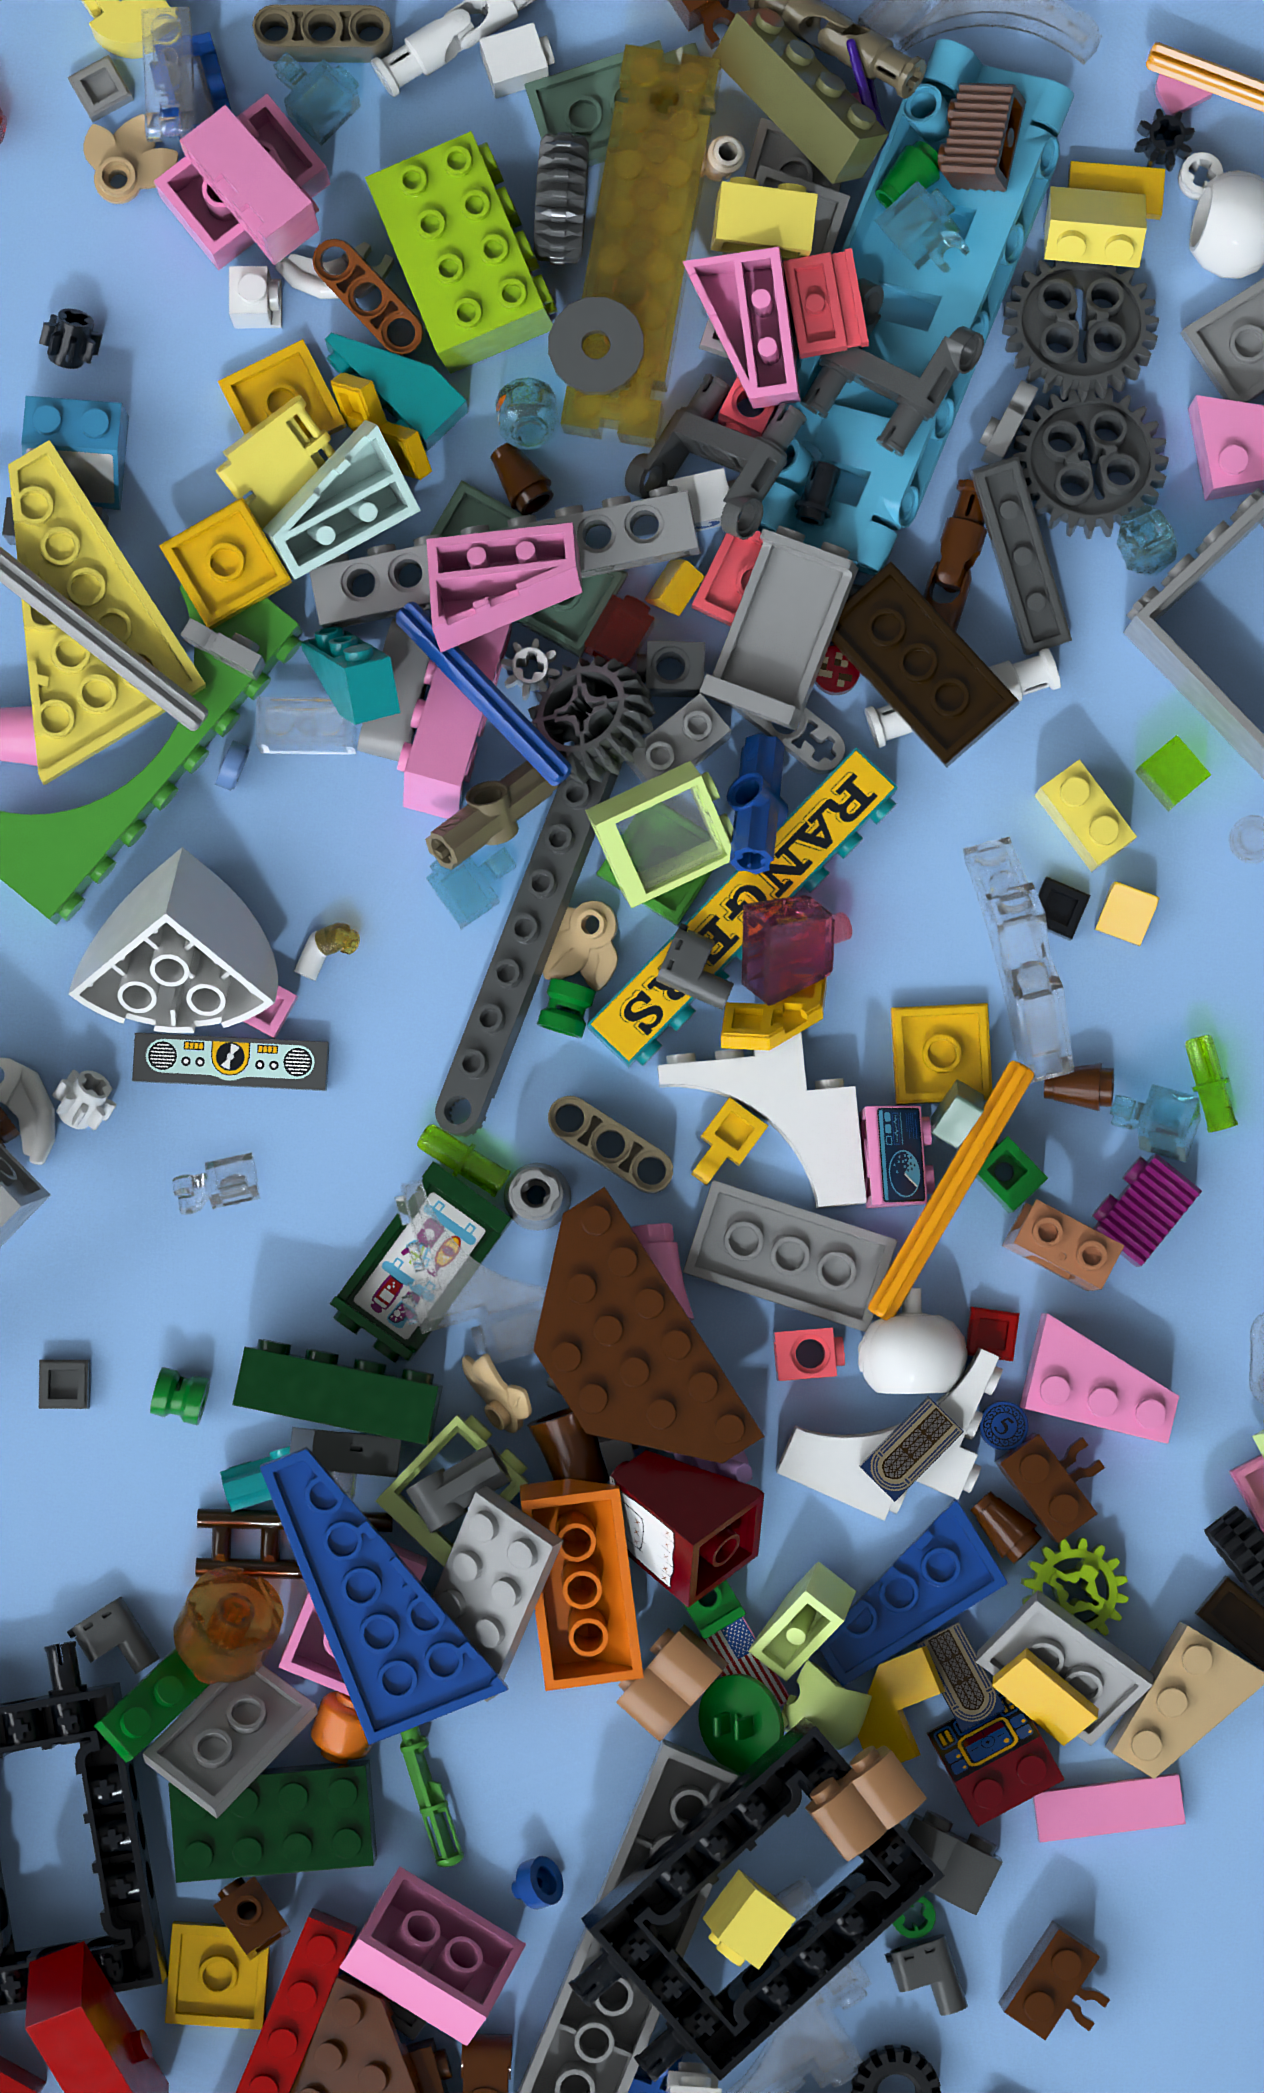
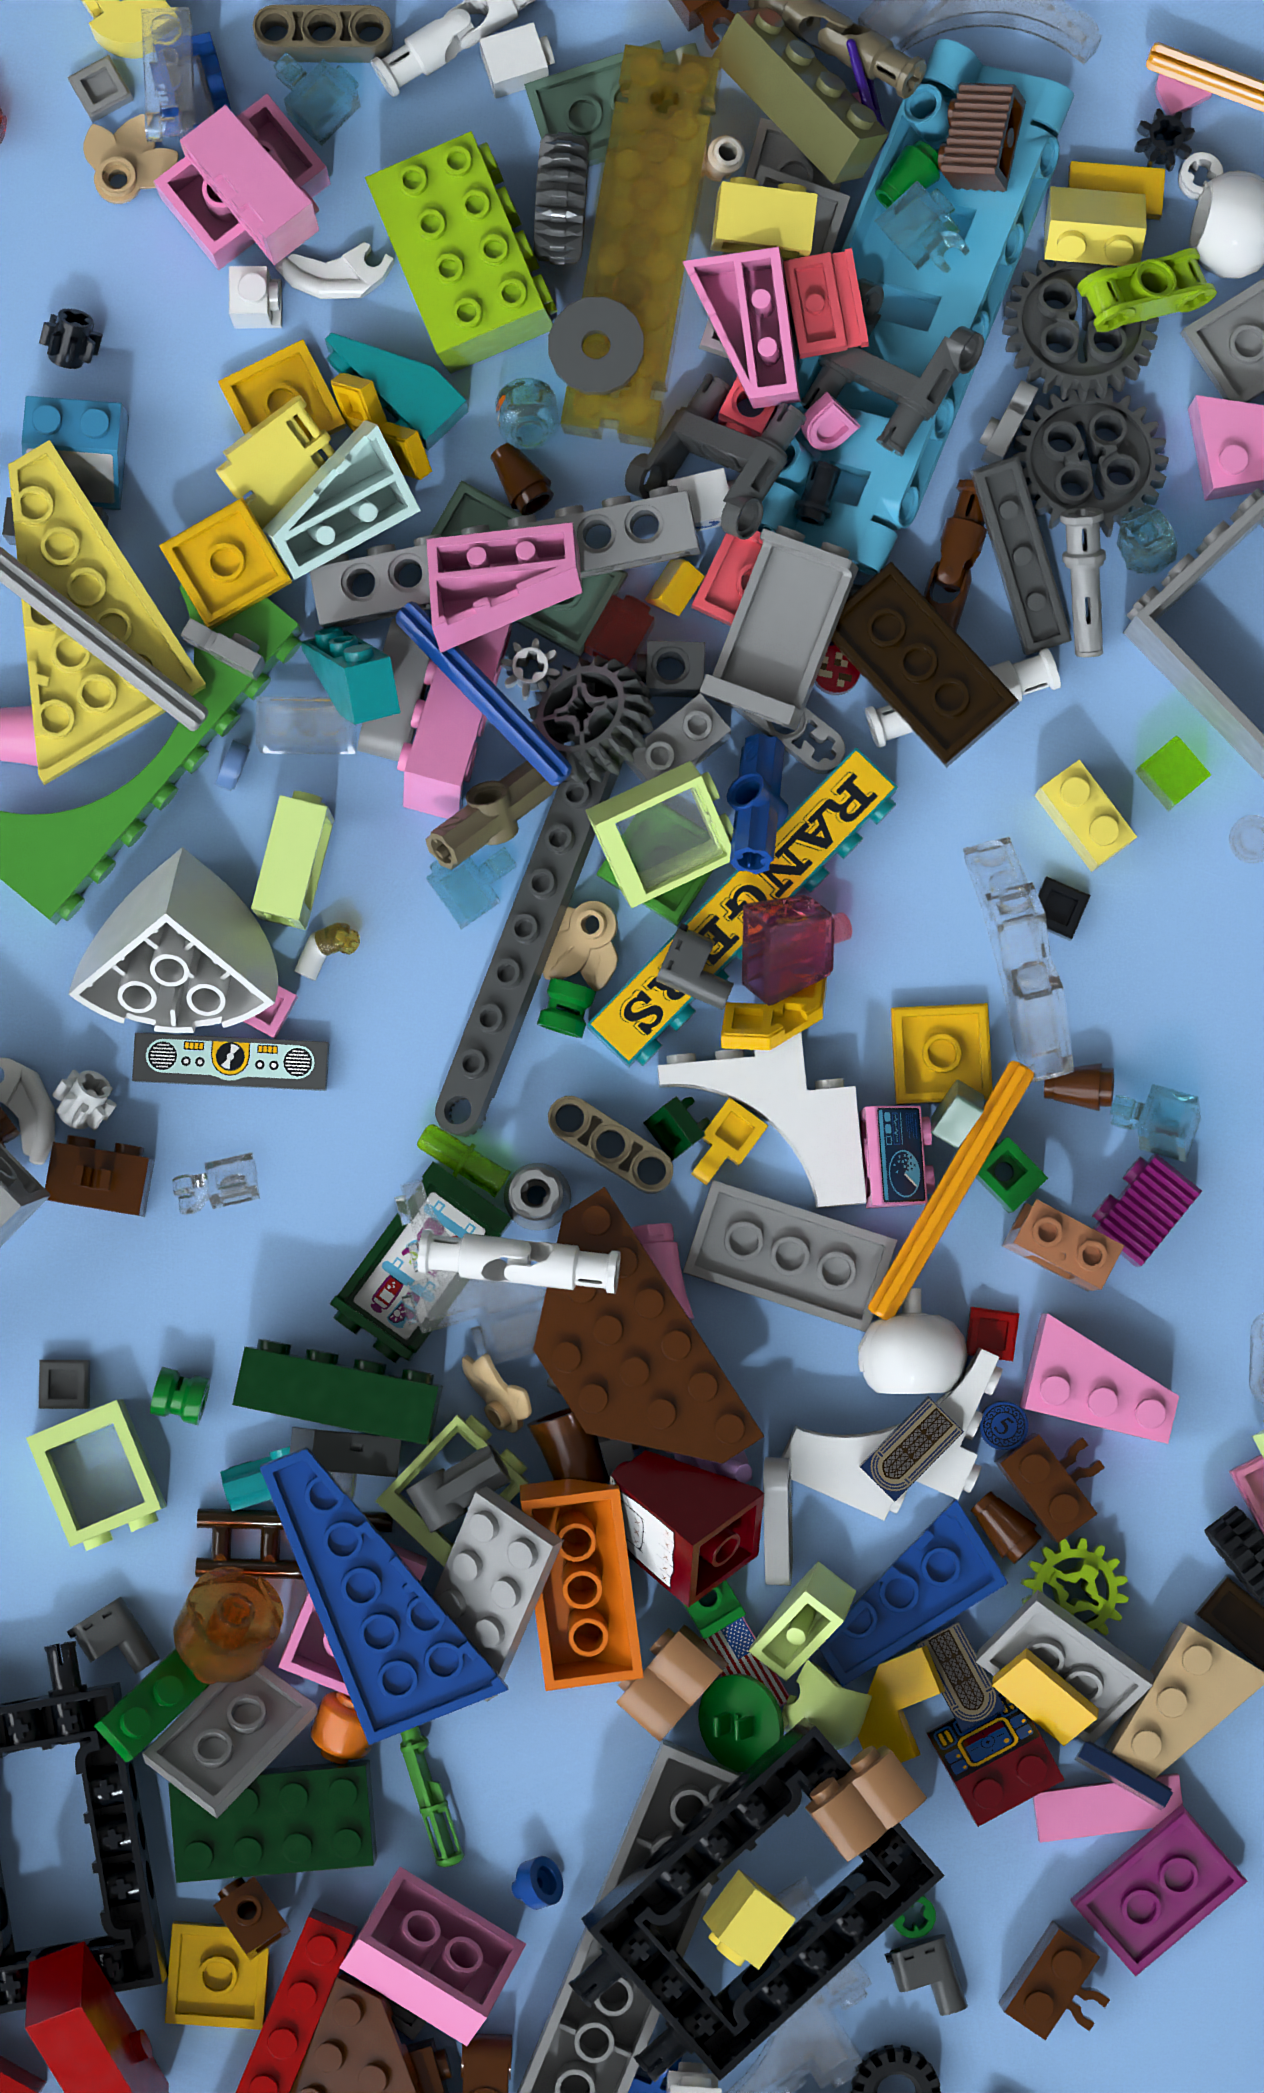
(99, 1177): none -> reddish brown brick
(99, 1478): none -> window
(293, 860): none -> yellowish green window
(345, 288): dark orange beam -> none
(557, 1266): none -> white piece
(675, 1127): none -> dark green tile
(777, 1521): none -> light grey beam
(785, 1354): coral brick -> none
(828, 424): none -> bright pink tile
(966, 1863): dark grey brick -> none
(1085, 577): none -> light grey pin
(1124, 1775): none -> dark blue tile
(1126, 913): yellow slope -> none
(1146, 290): none -> lime piece
(1158, 1890): none -> magenta tile
(1210, 1083): clear neon green axle -> none

